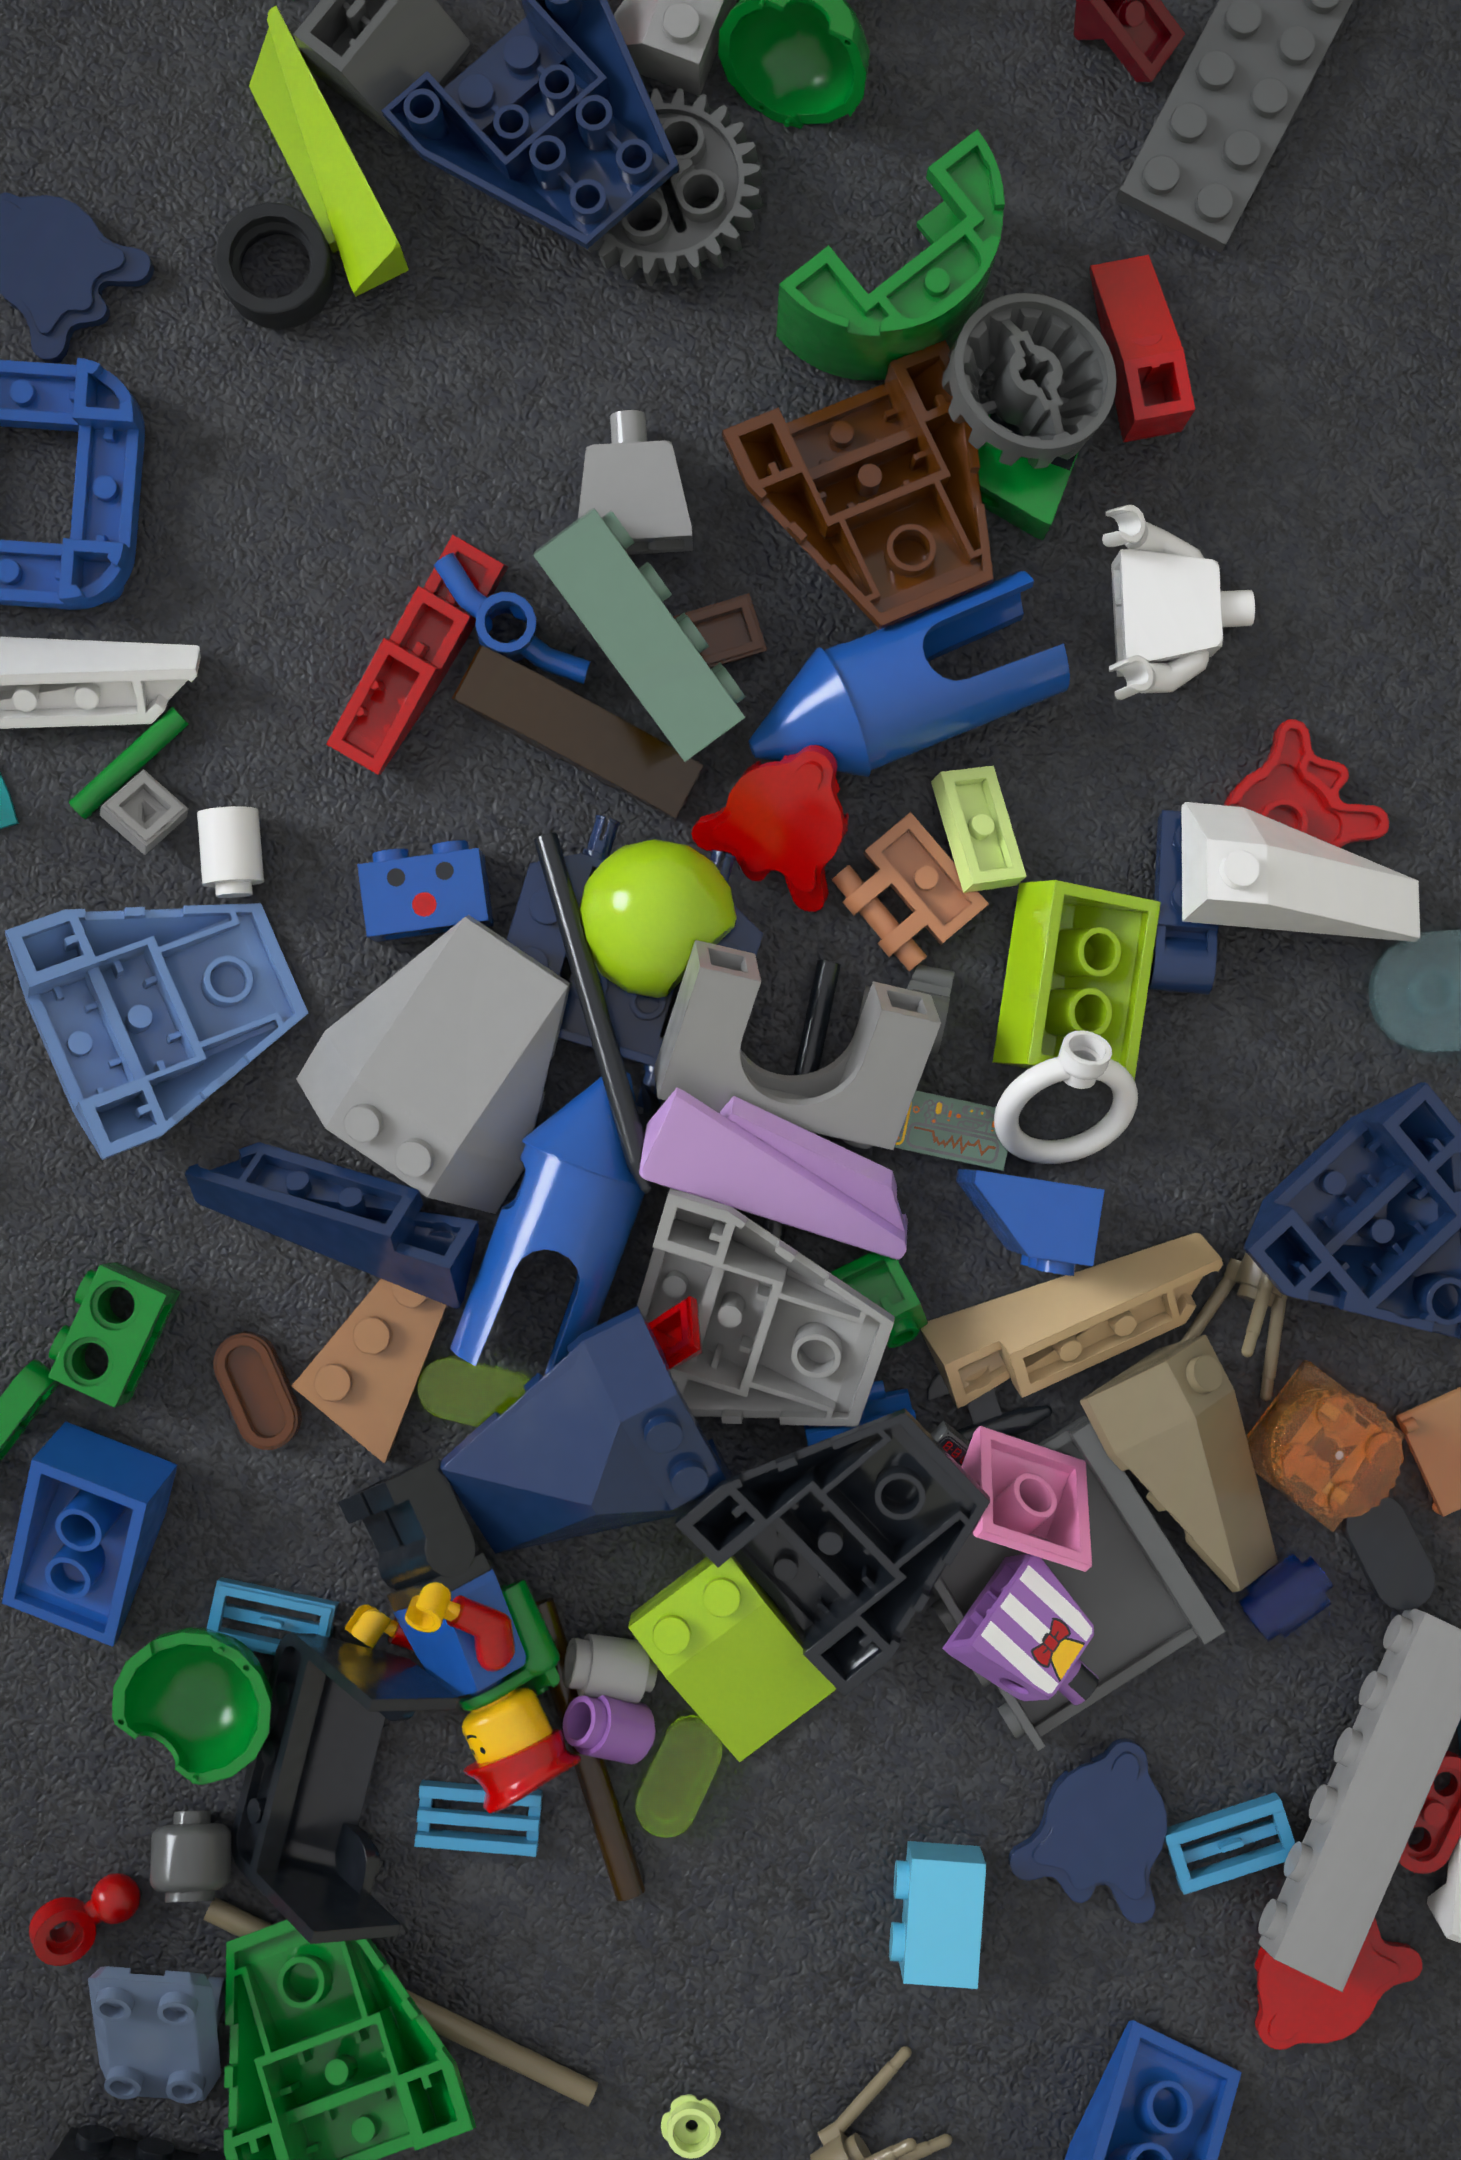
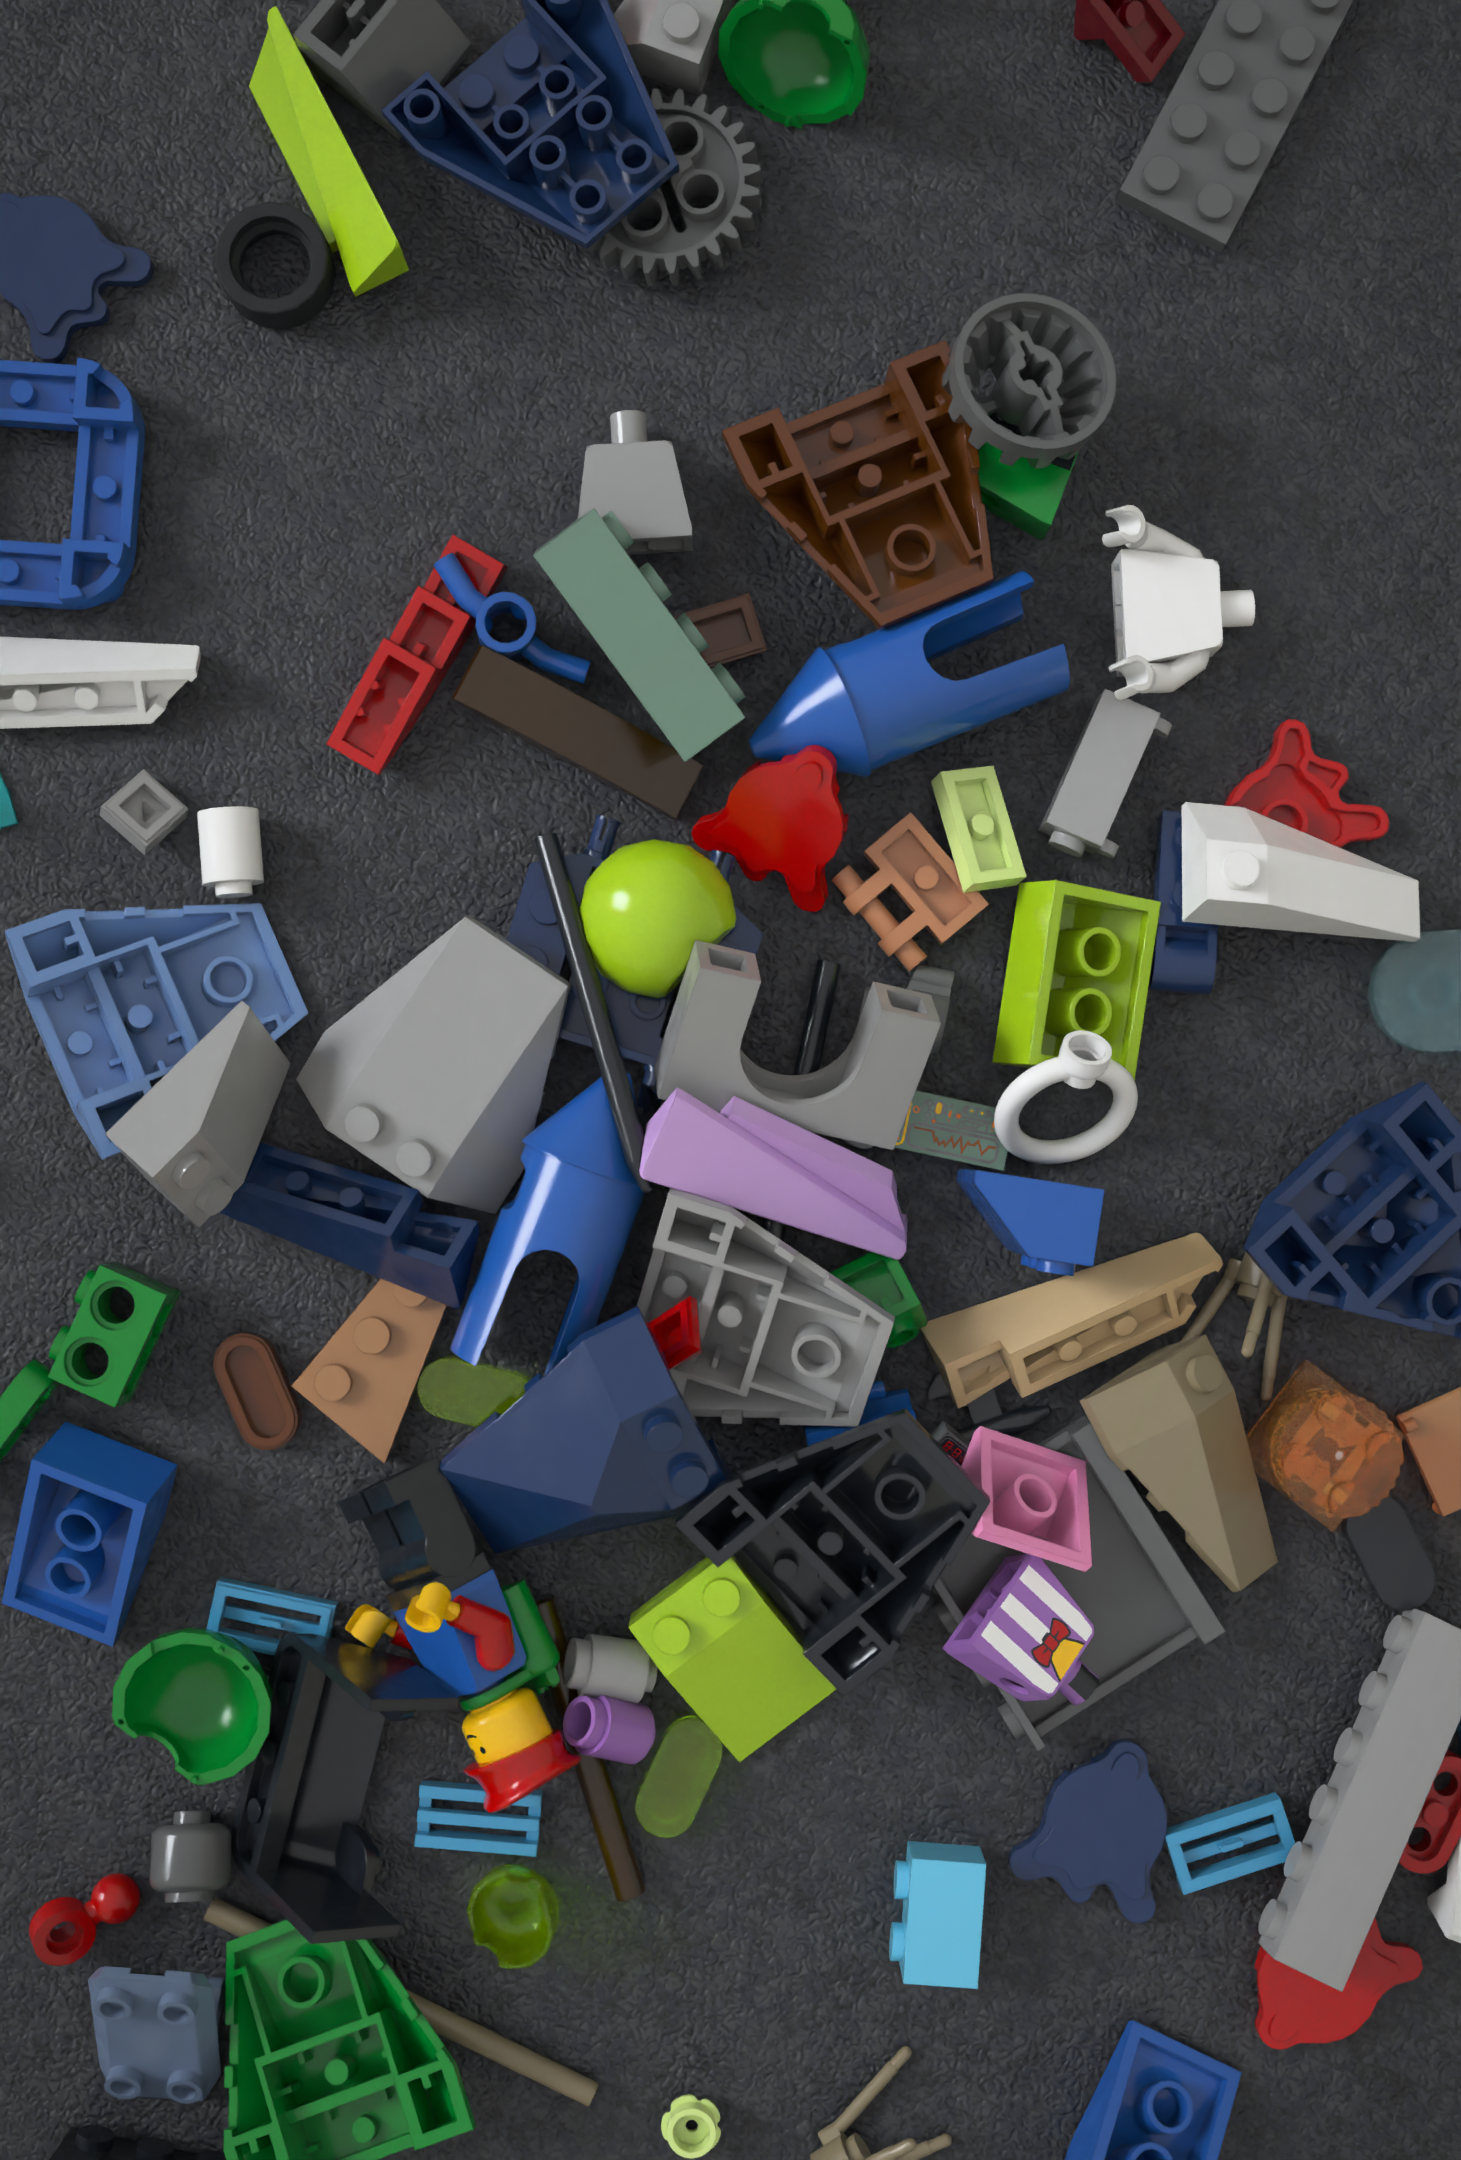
(128, 763): green piece -> none
(206, 1116): none -> light grey slope
(424, 892): blue brick -> none
(514, 1915): none -> clear neon green hair
(857, 334): green cylinder -> none
(1100, 775): none -> light grey brick
(1147, 353): red slope -> none
(1286, 1597): clear blue brick -> none

